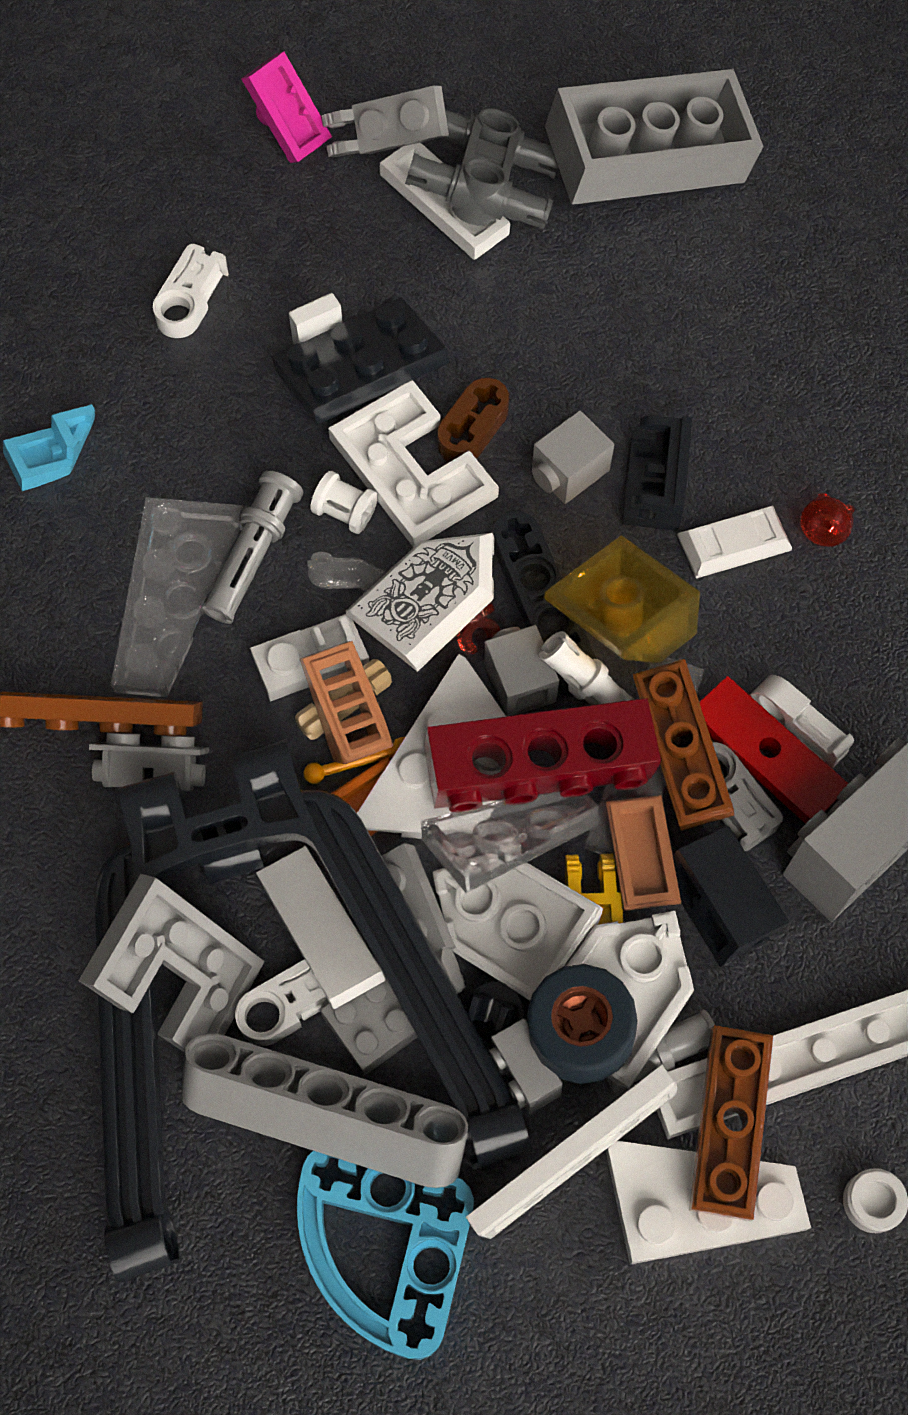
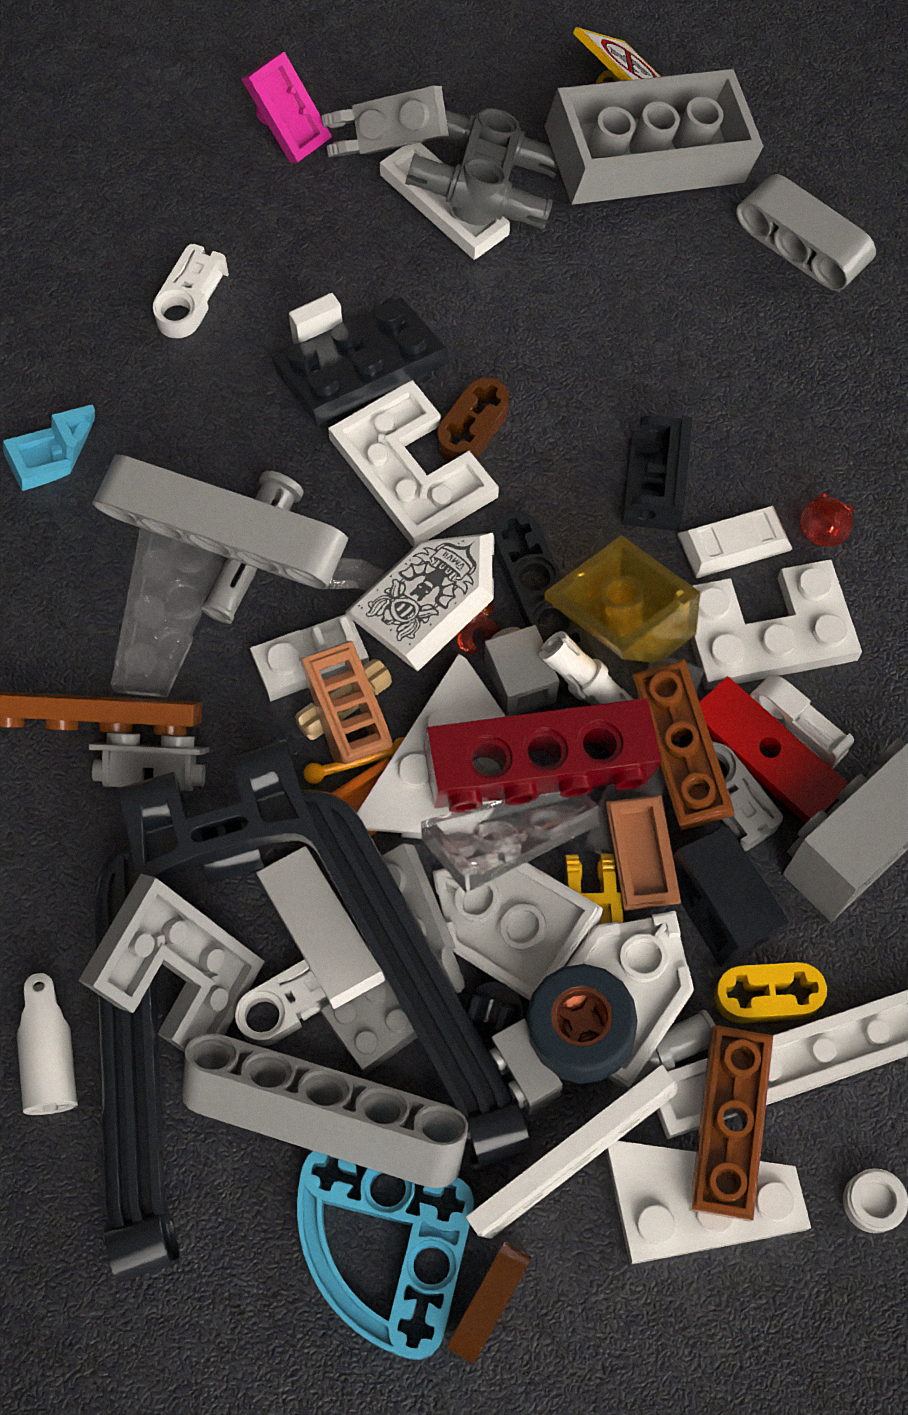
(45, 1051): none -> white piece
(221, 521): none -> light grey beam
(343, 502): white bush -> none
(489, 1303): none -> reddish brown beam
(571, 457): light grey brick -> none
(617, 56): none -> piece
(768, 979): none -> yellow beam
(806, 232): none -> light grey beam
(810, 638): none -> white plate

